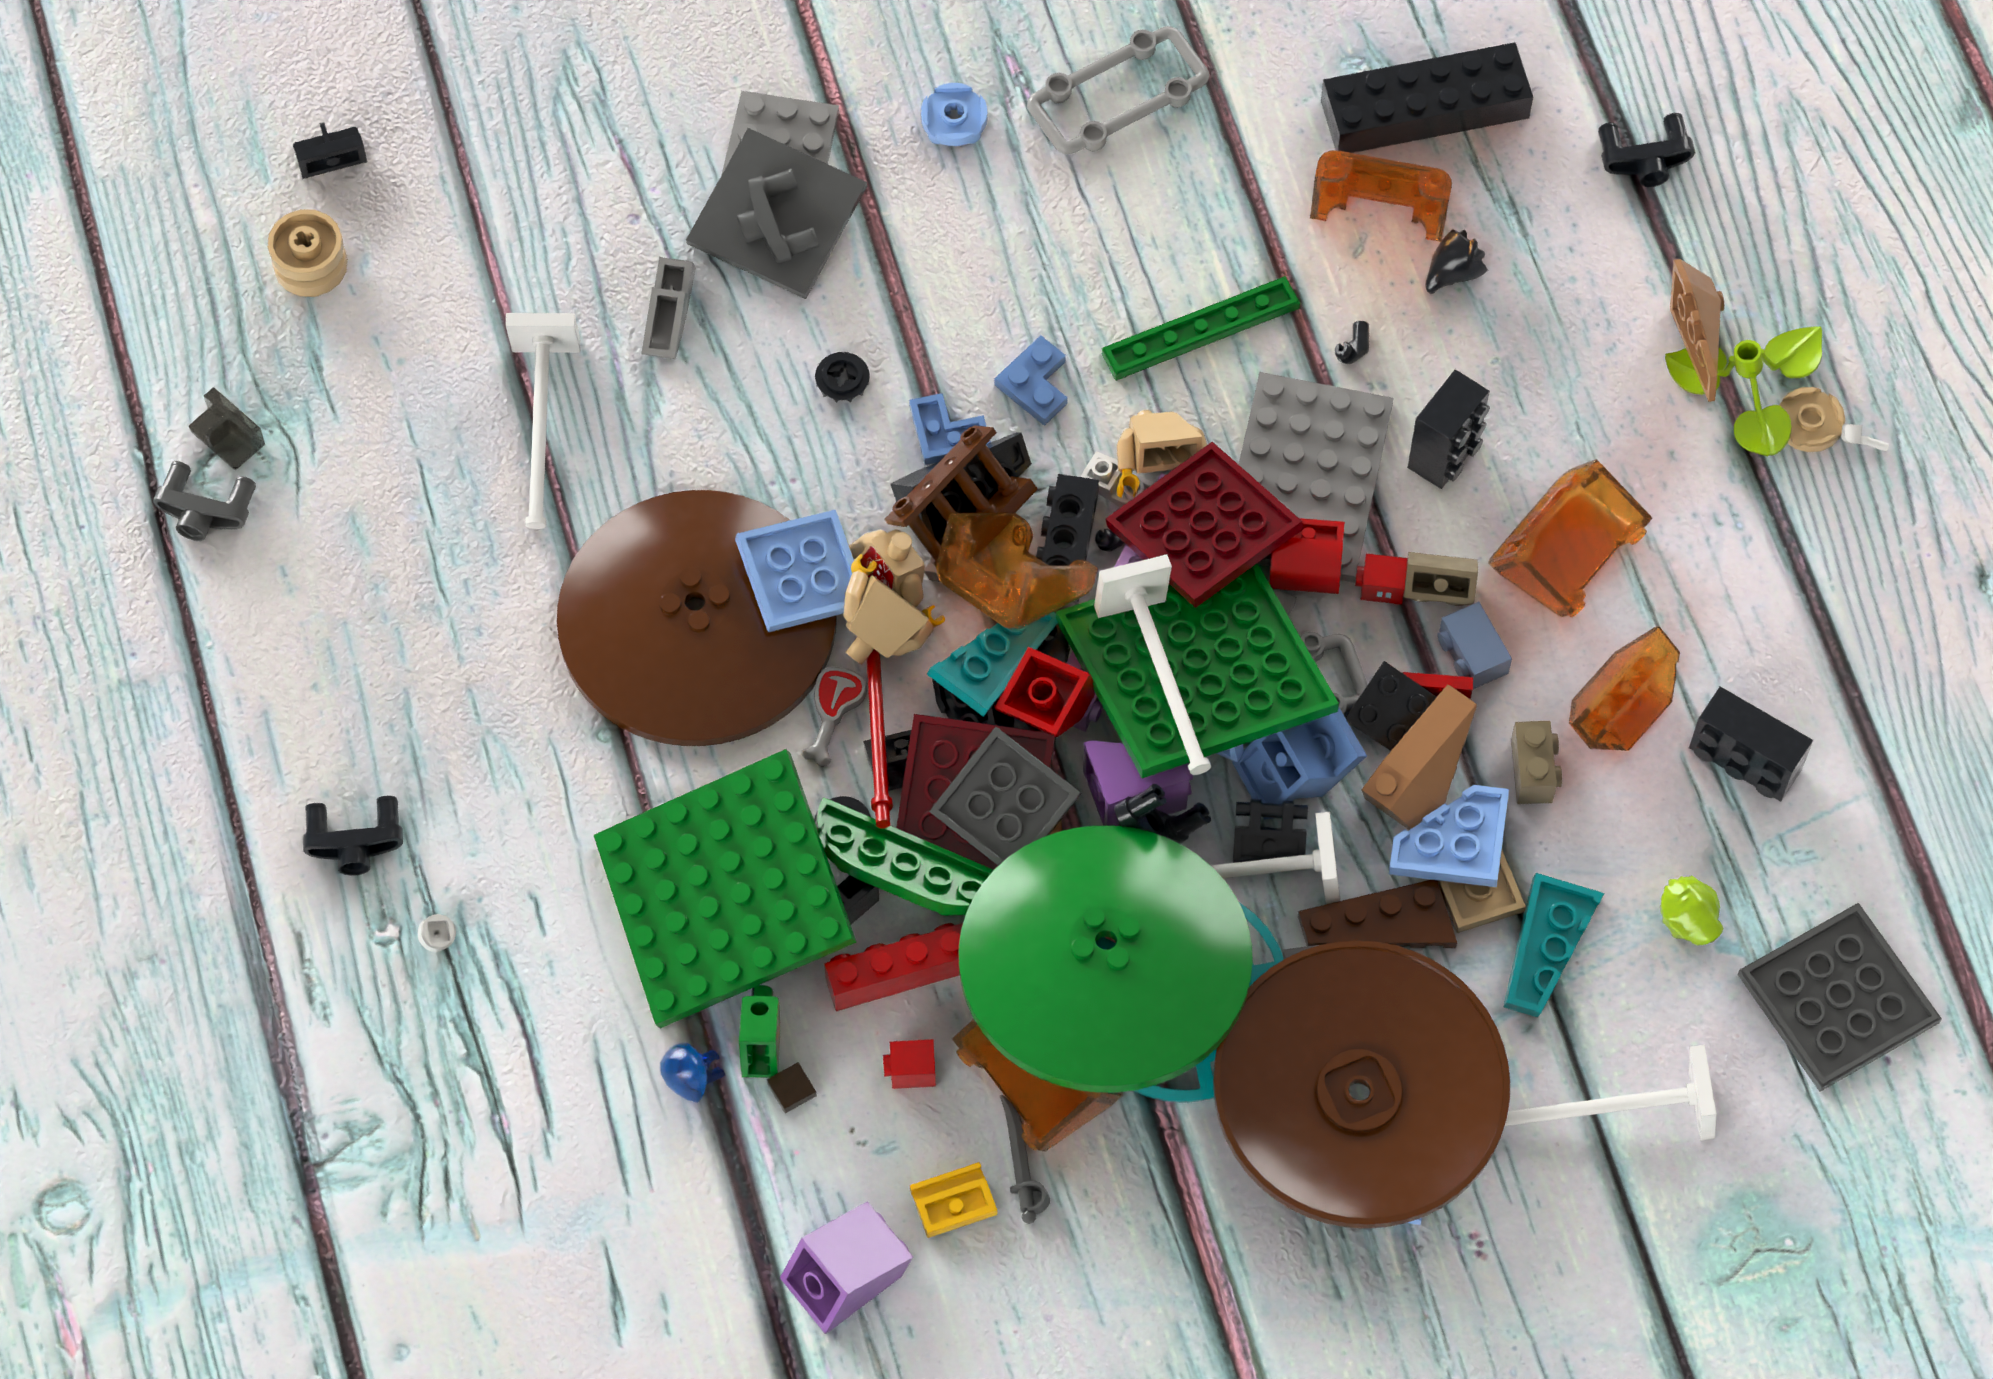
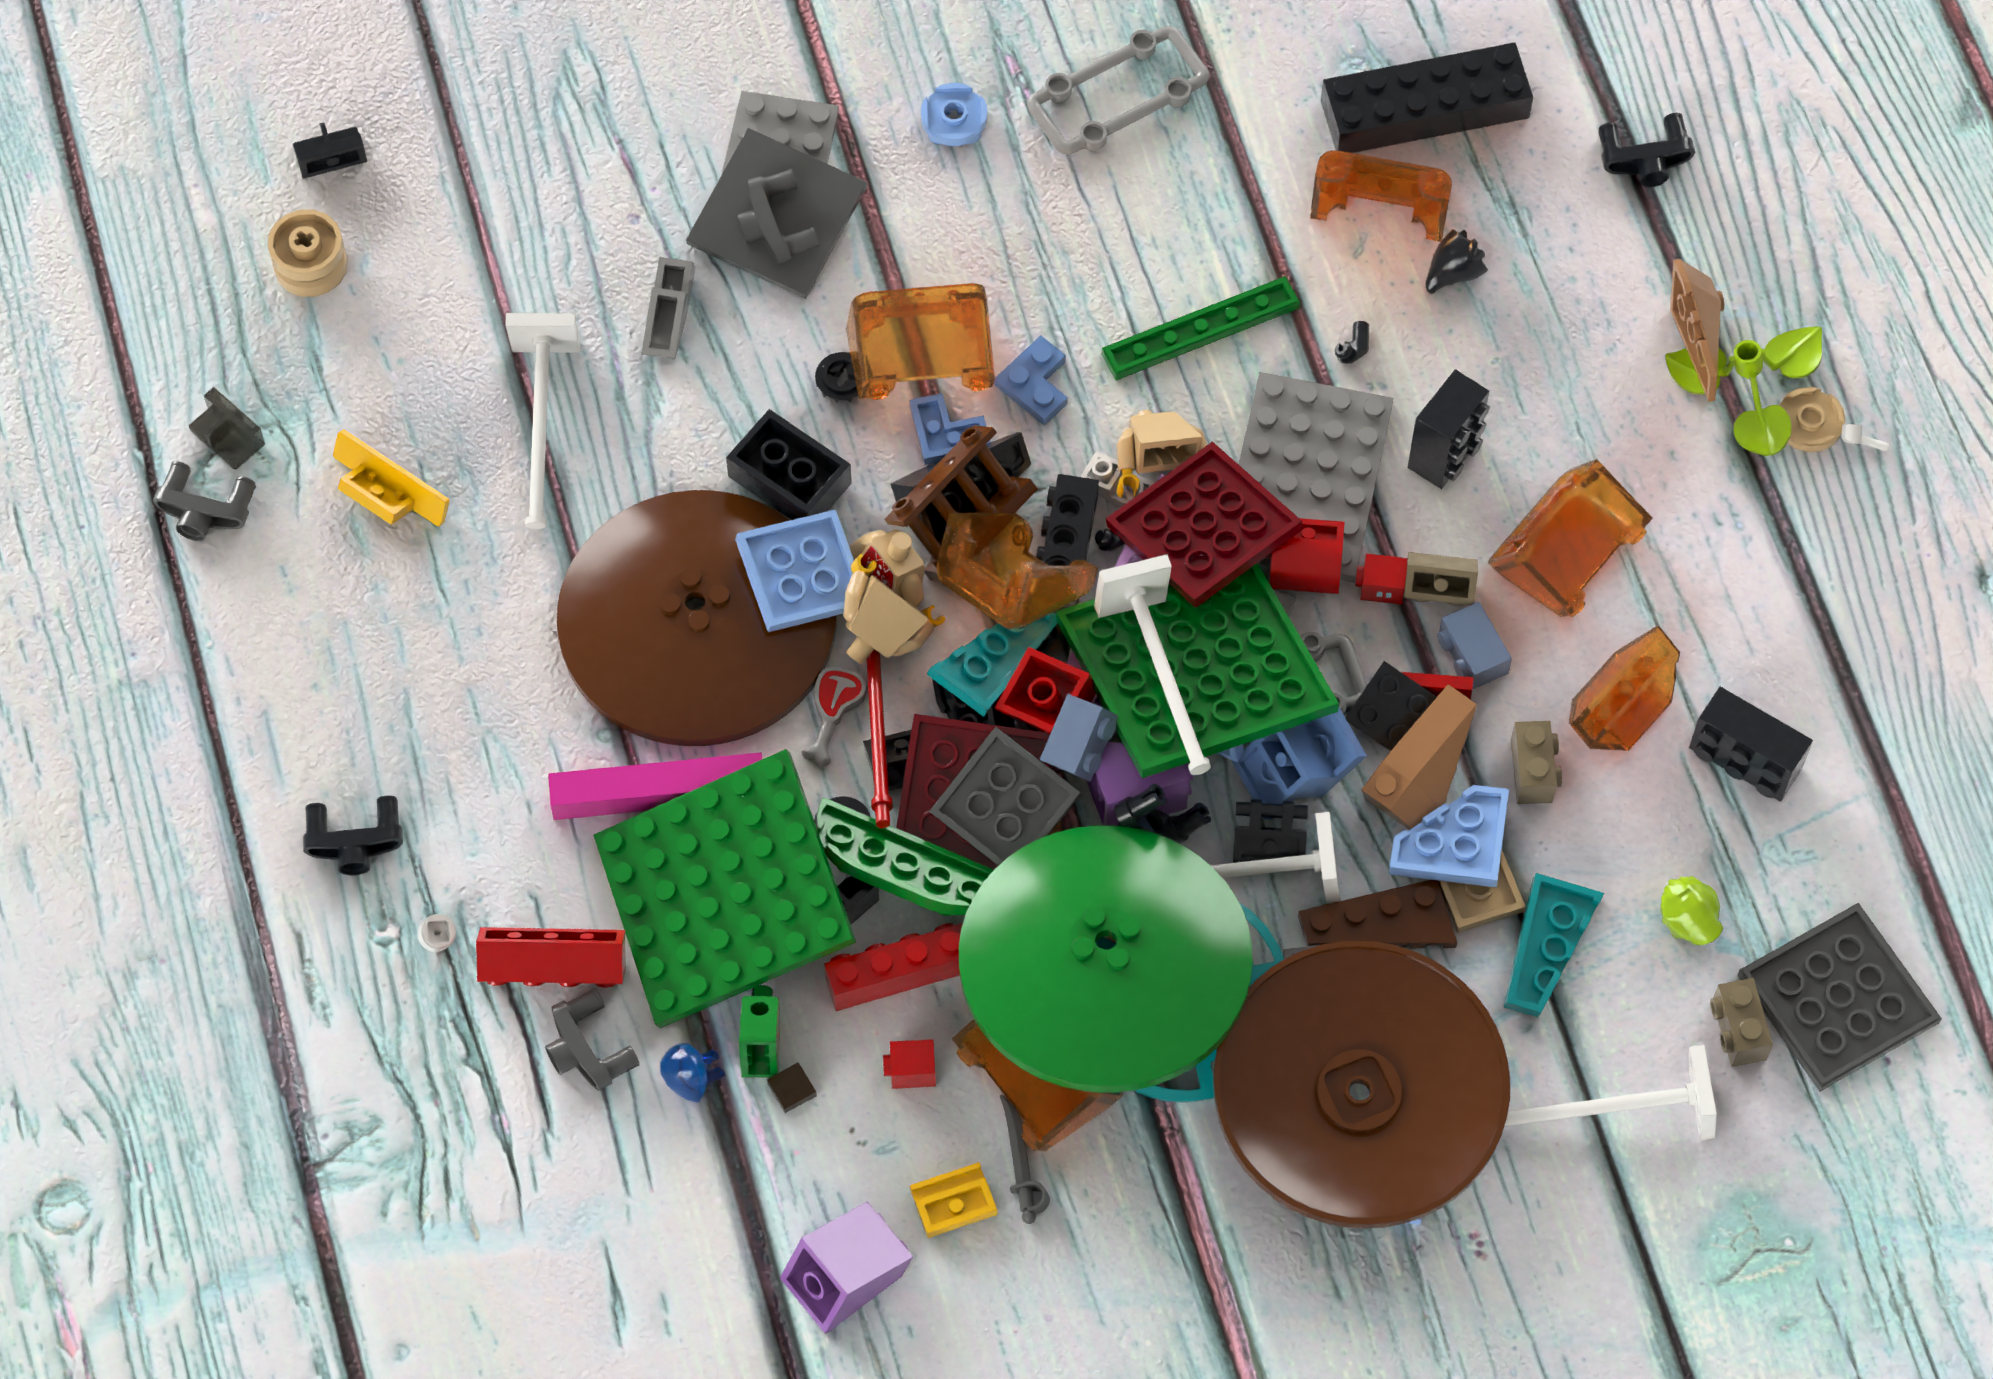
(385, 485): none -> yellow bracket
(550, 956): none -> red brick
(573, 1050): none -> dark grey connector
(635, 786): none -> dark pink brick
(788, 468): none -> black brick
(920, 337): none -> clear orange windscreen
(1079, 737): none -> sand blue brick
(1741, 1022): none -> dark tan brick

